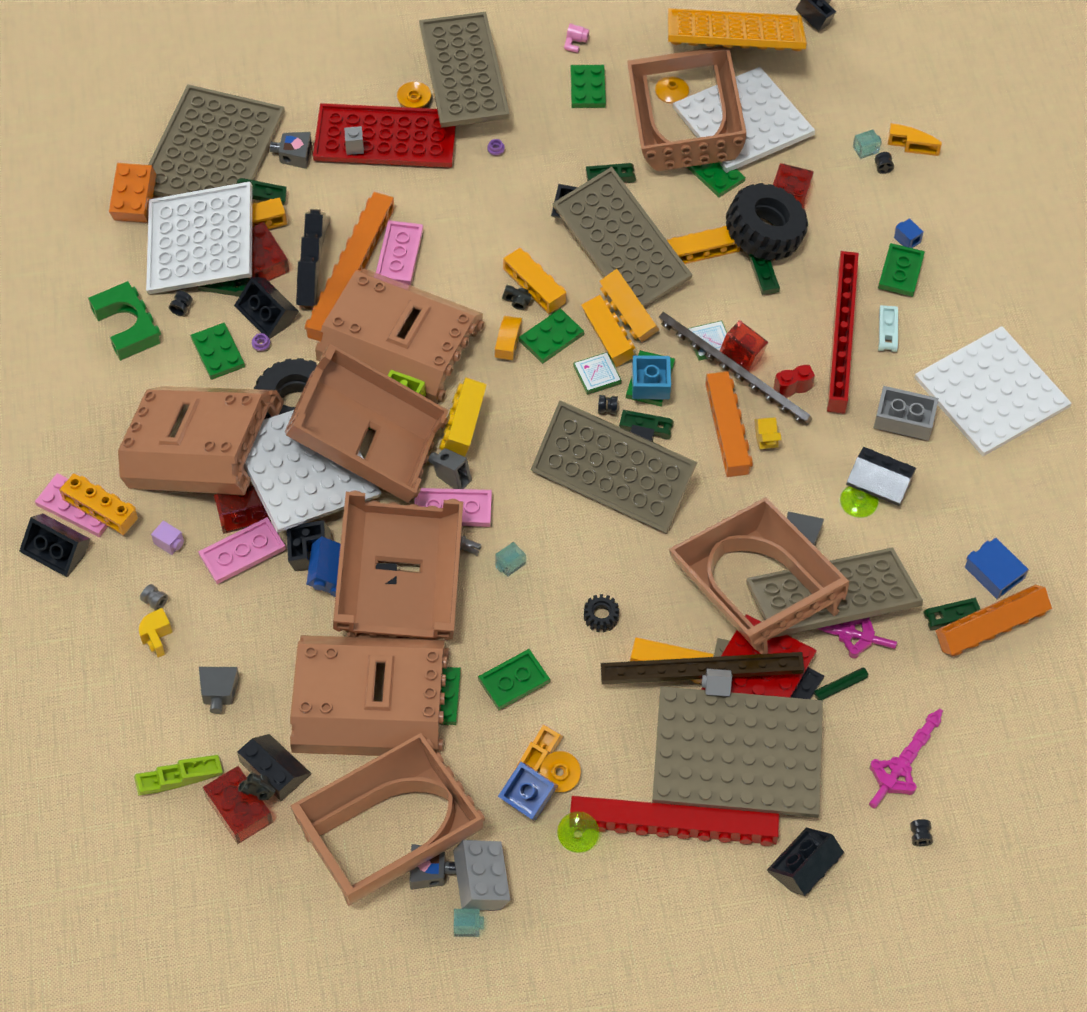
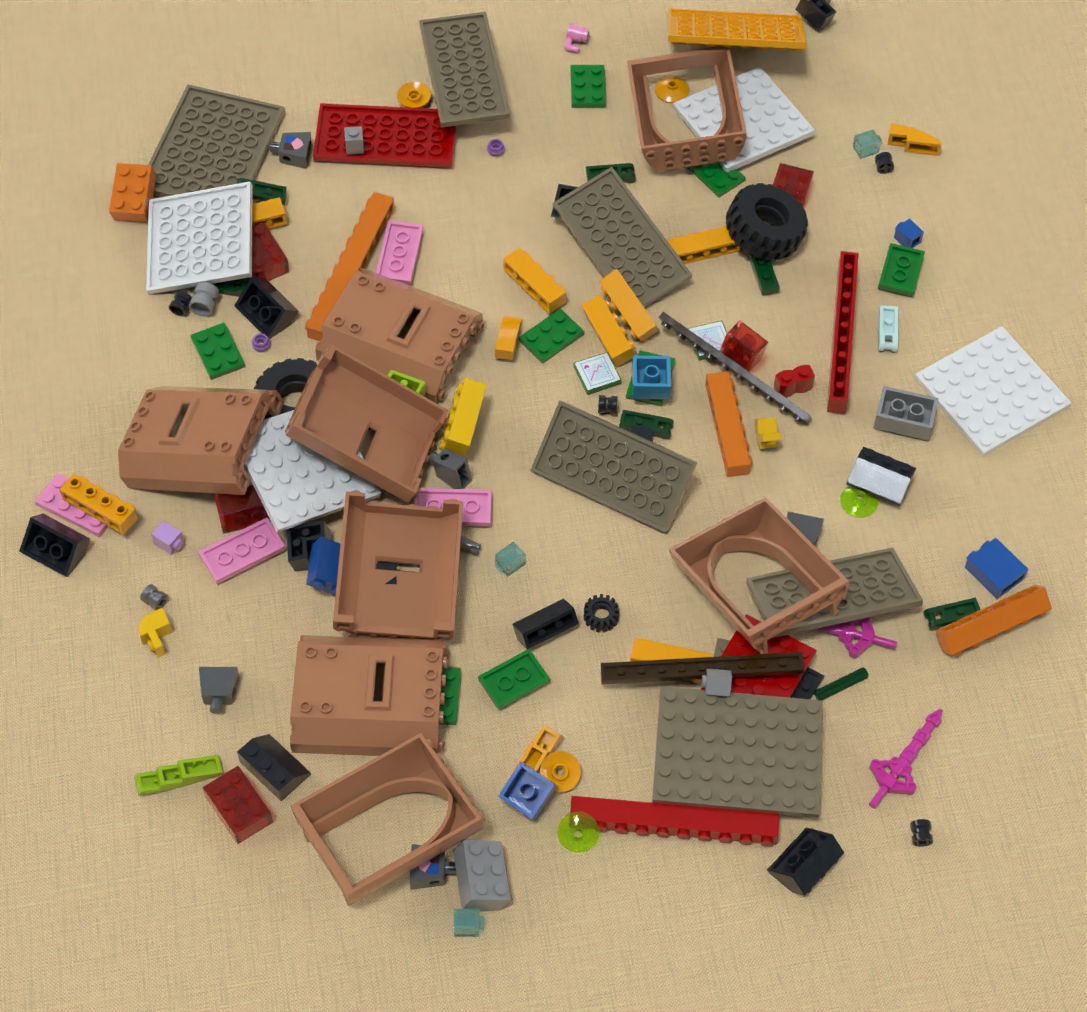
(125, 300): green arch -> none
(203, 299): none -> light grey wheel
(258, 786): pearl dark grey plate -> none
(311, 249): black arch -> none
(519, 297): pearl dark grey plate -> none
(545, 623): none -> black brick

